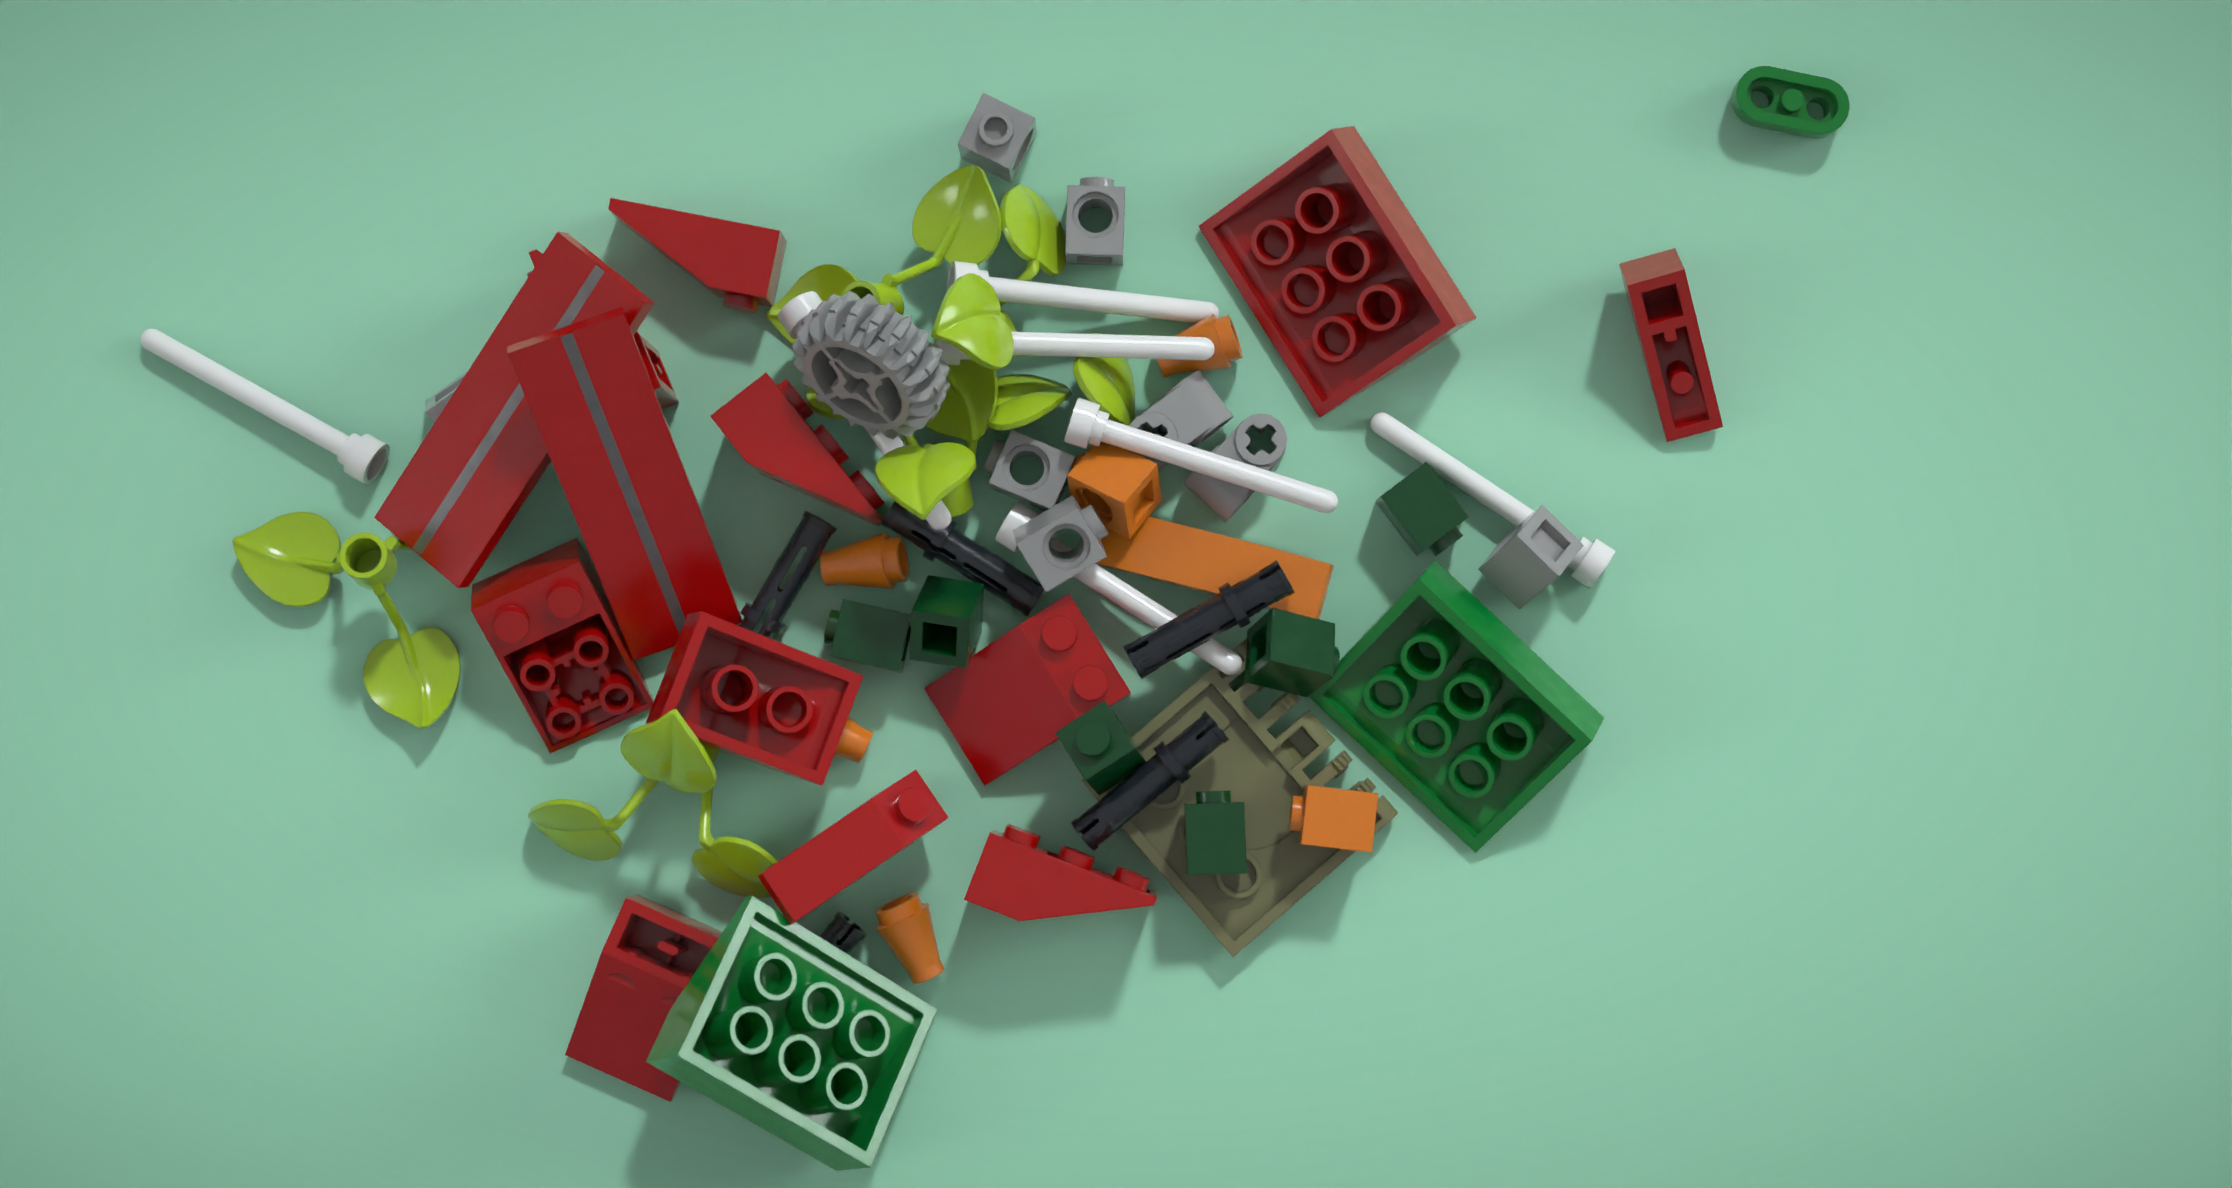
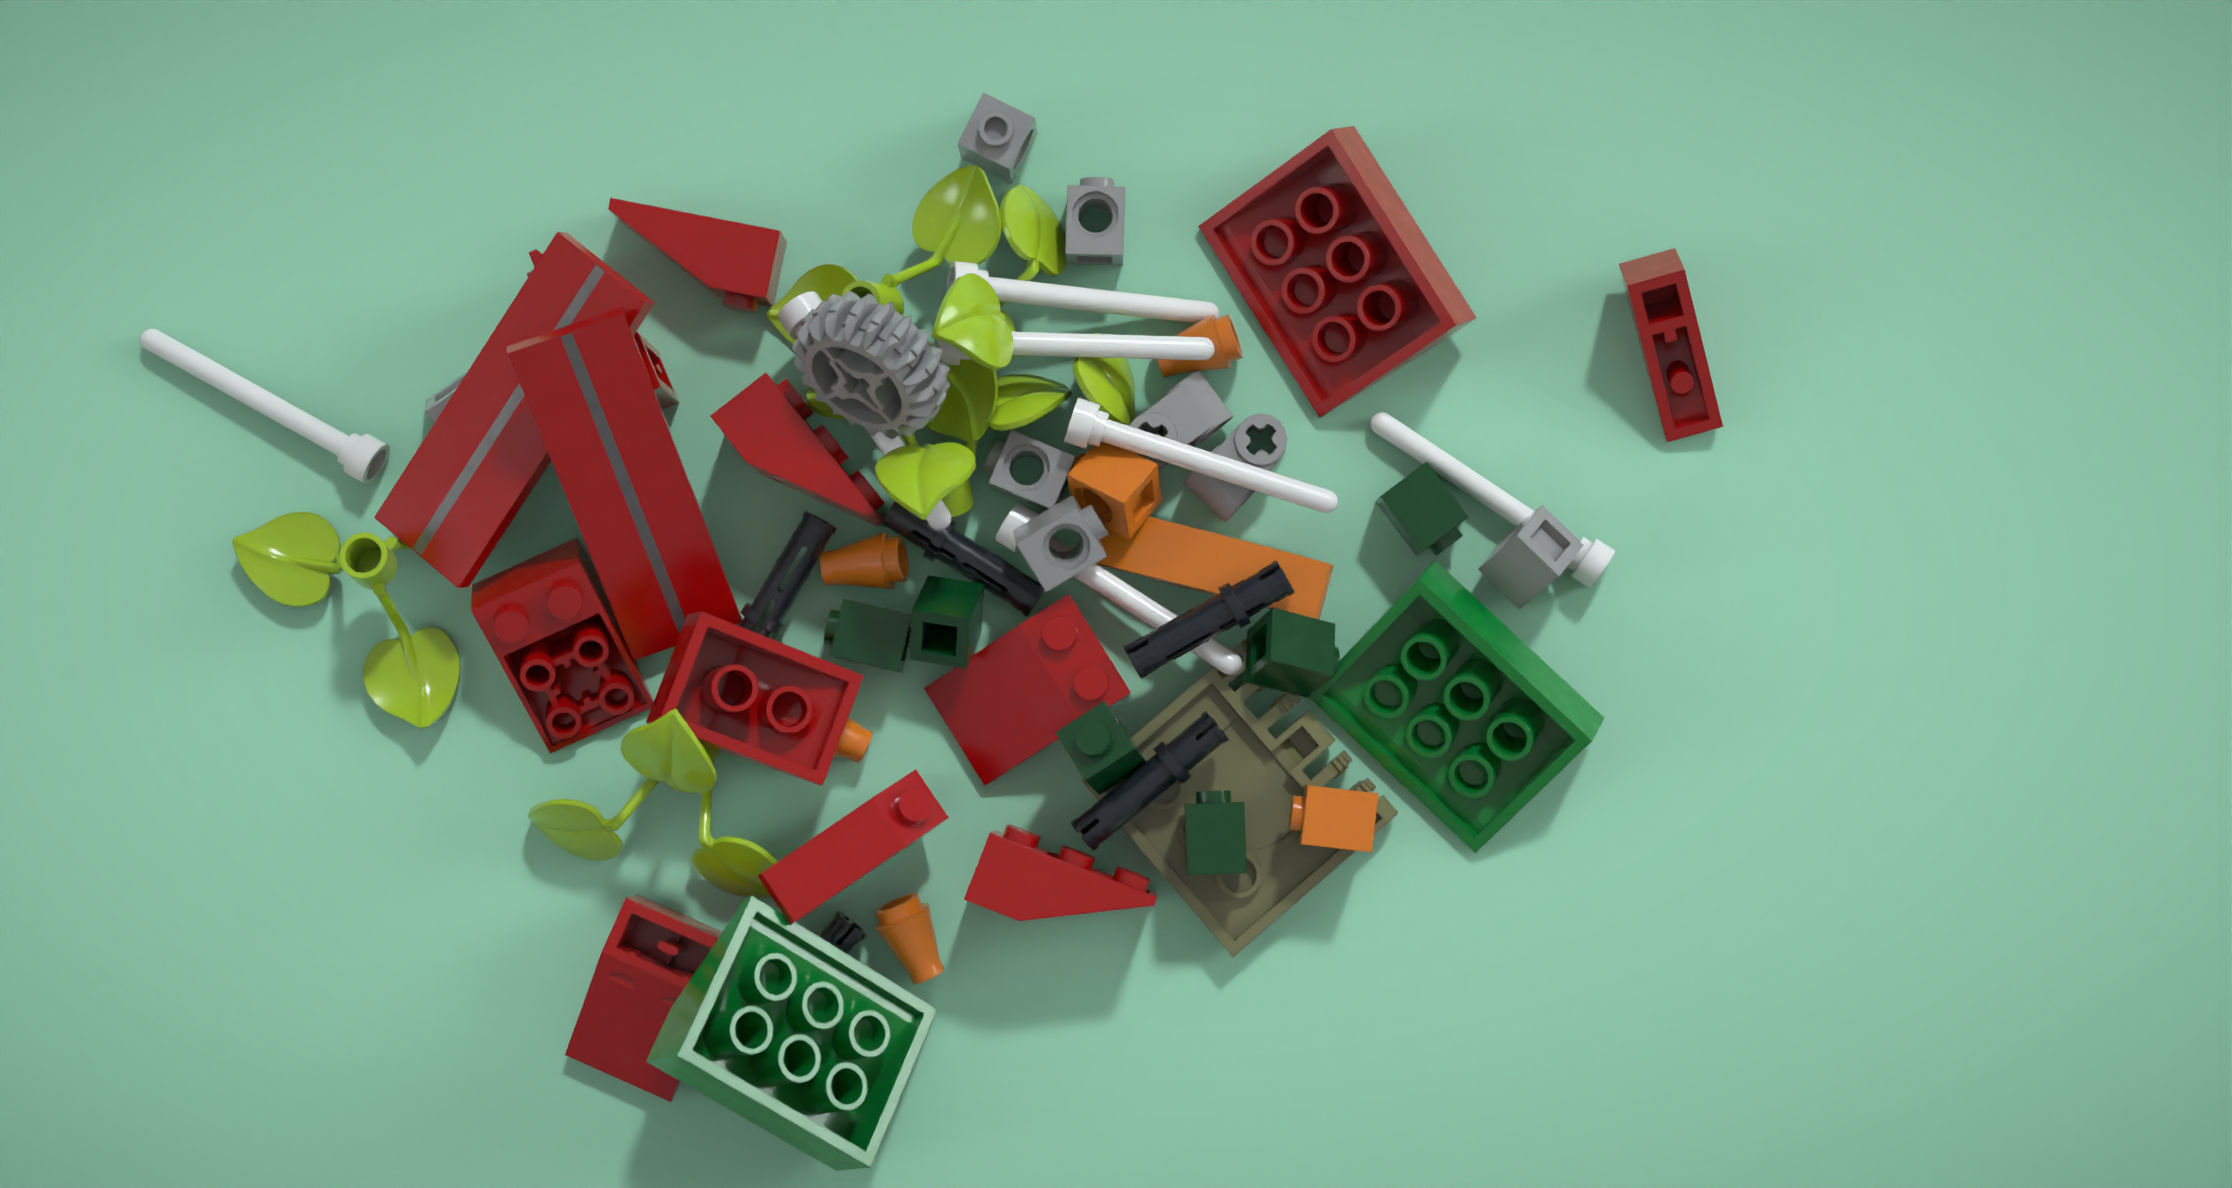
(1787, 102): green plate -> none

